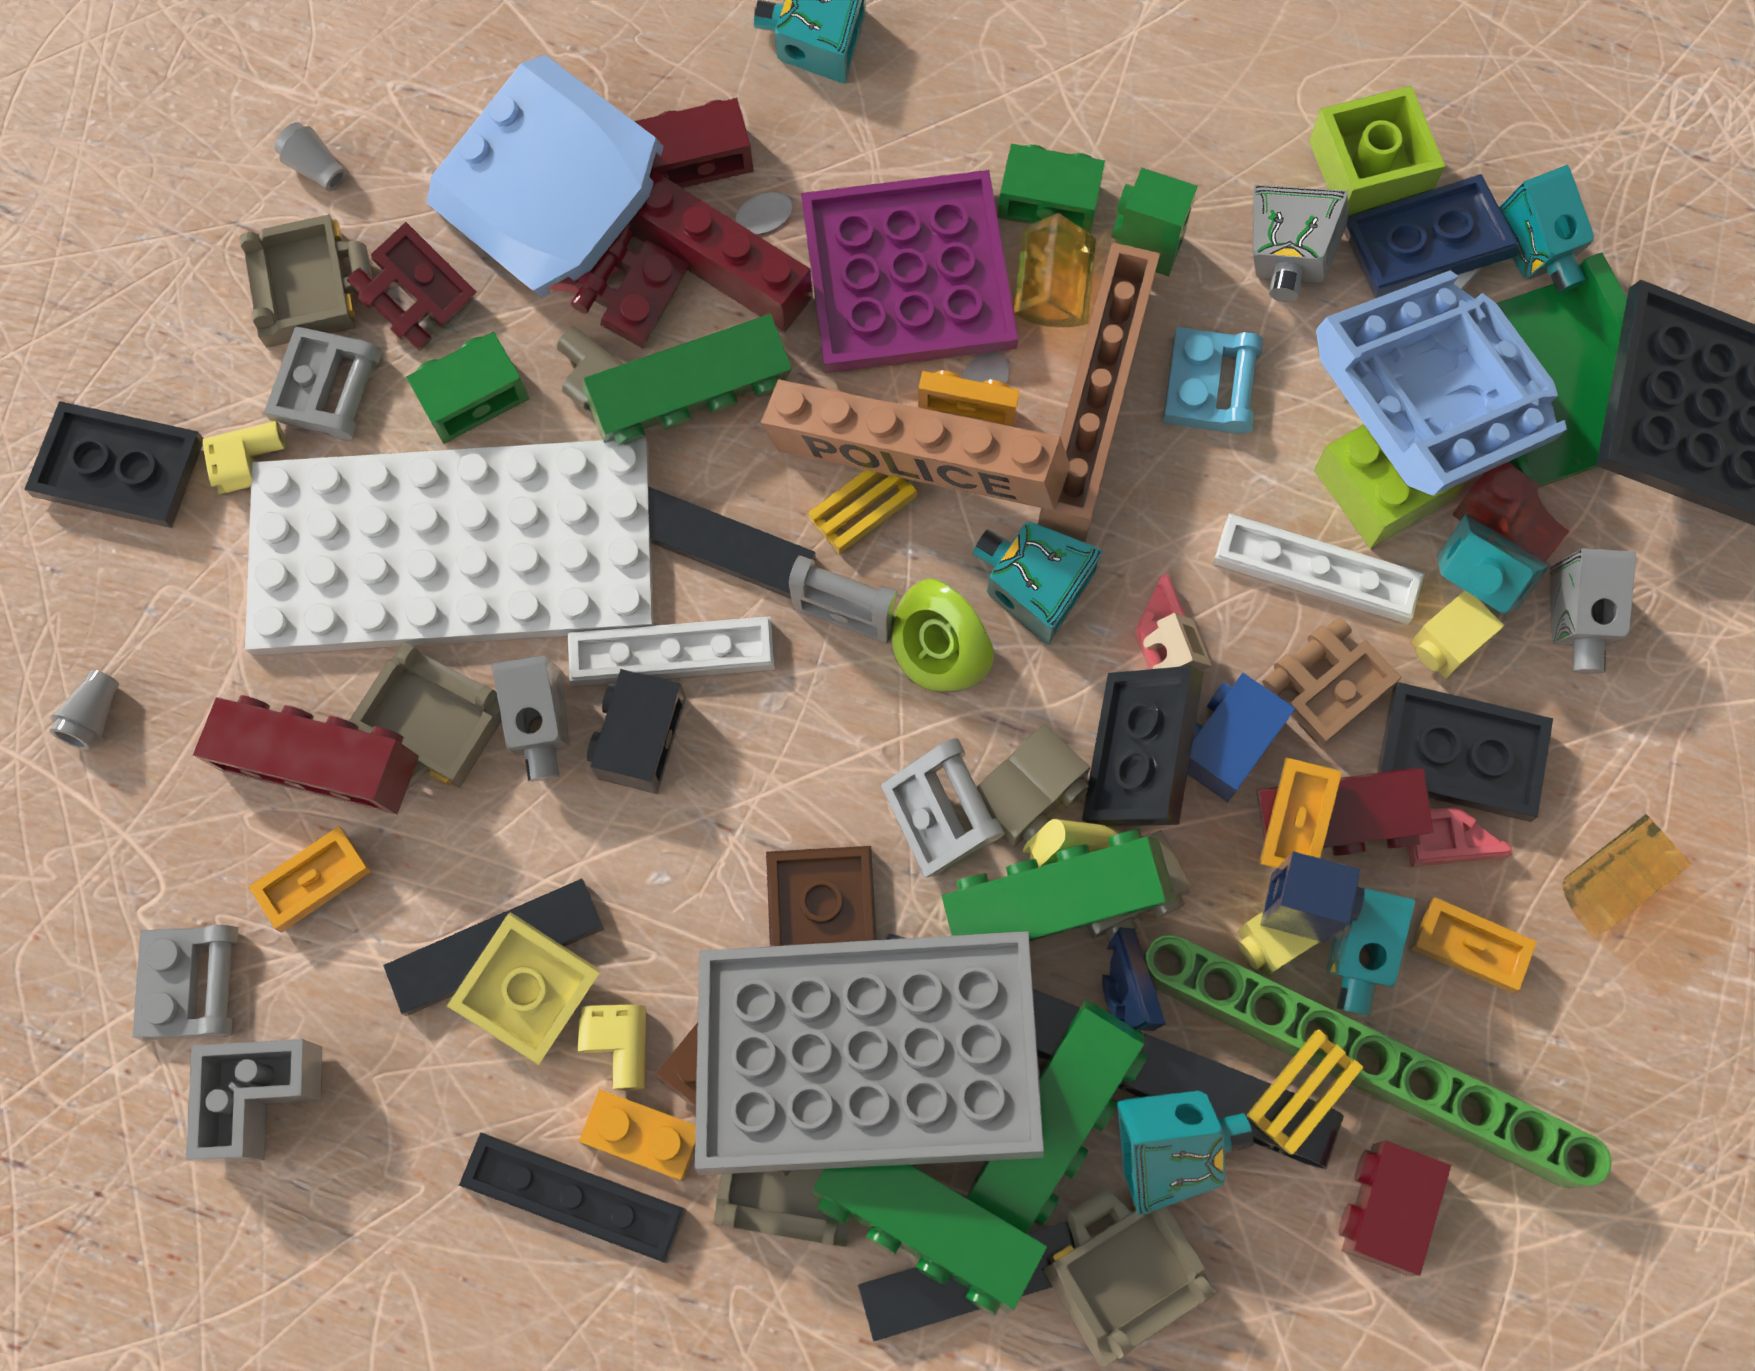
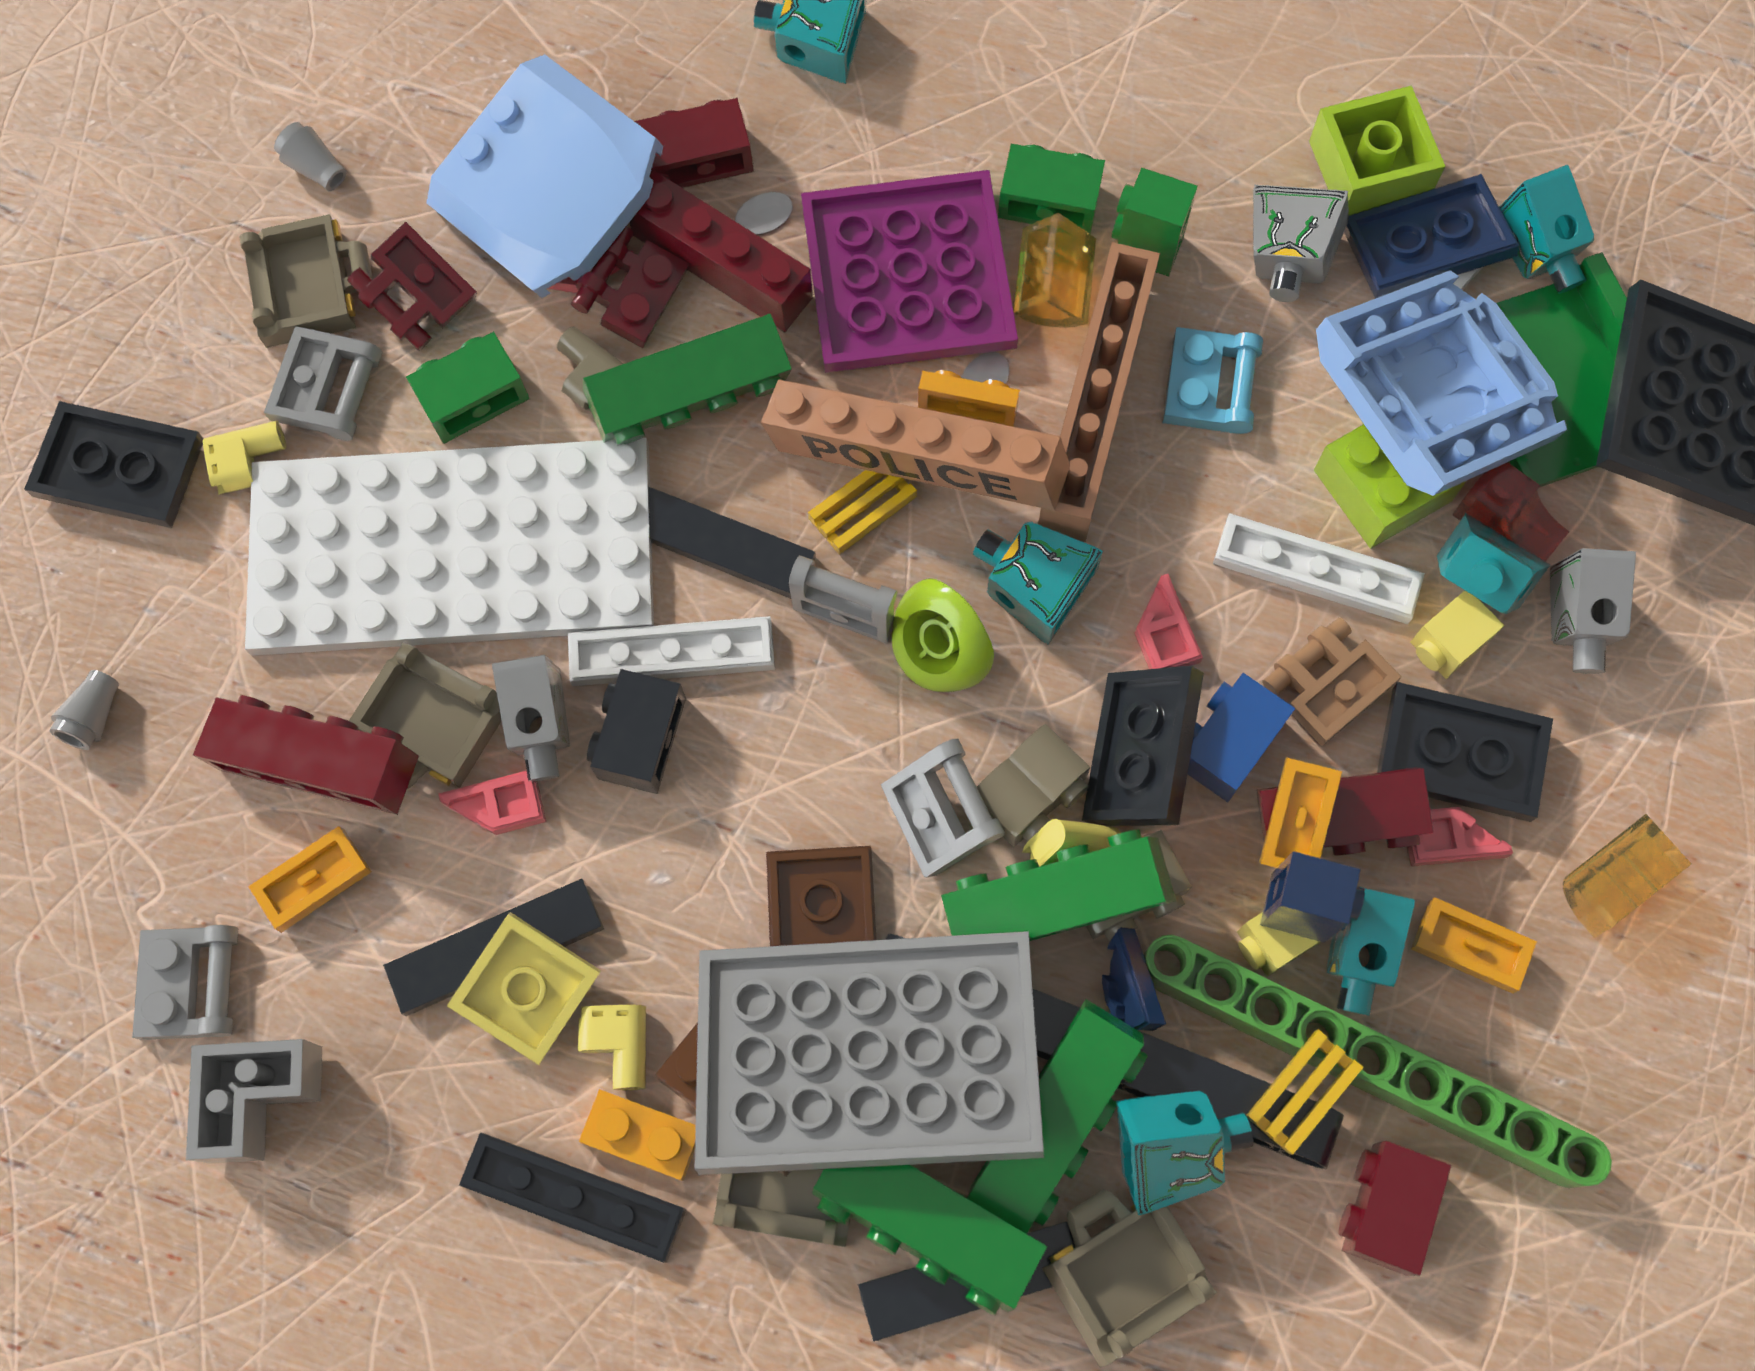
(498, 803): none -> coral tile
(1181, 641): tan tile -> none

